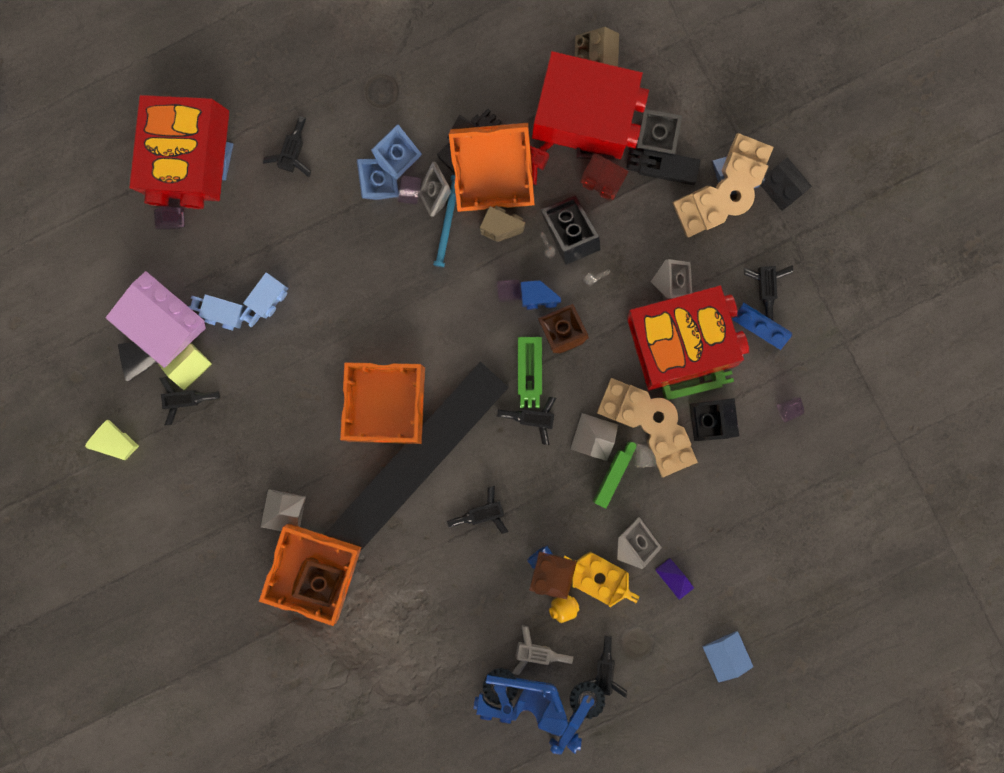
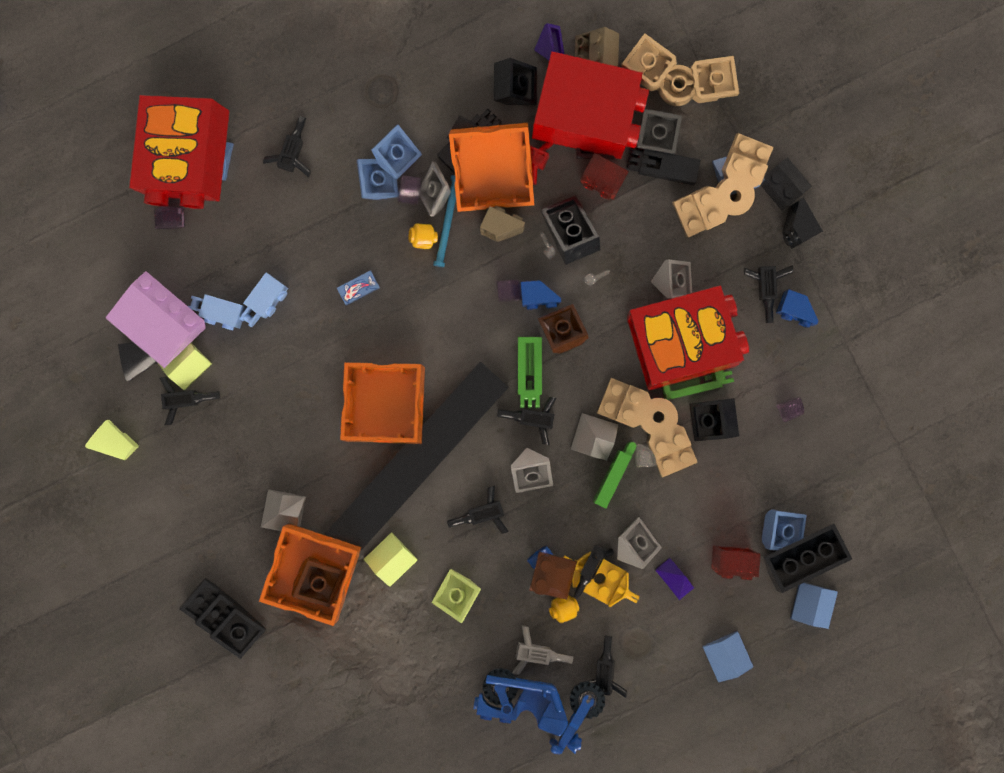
(222, 618): none -> black slope
(358, 288): none -> tile
(390, 559): none -> yellowish green slope
(422, 236): none -> yellow head
(456, 595): none -> yellowish green slope
(515, 82): none -> black slope
(531, 471): none -> light grey slope
(550, 41): none -> dark purple slope
(591, 567): none -> black piece
(702, 82): none -> tan plate
(735, 562): none -> clear red brick
(762, 326): blue plate -> none
(782, 529): none -> medium blue slope
(797, 307): none -> blue slope
(800, 224): none -> black slope
(806, 558): none -> black slope
(814, 605): none -> medium blue slope

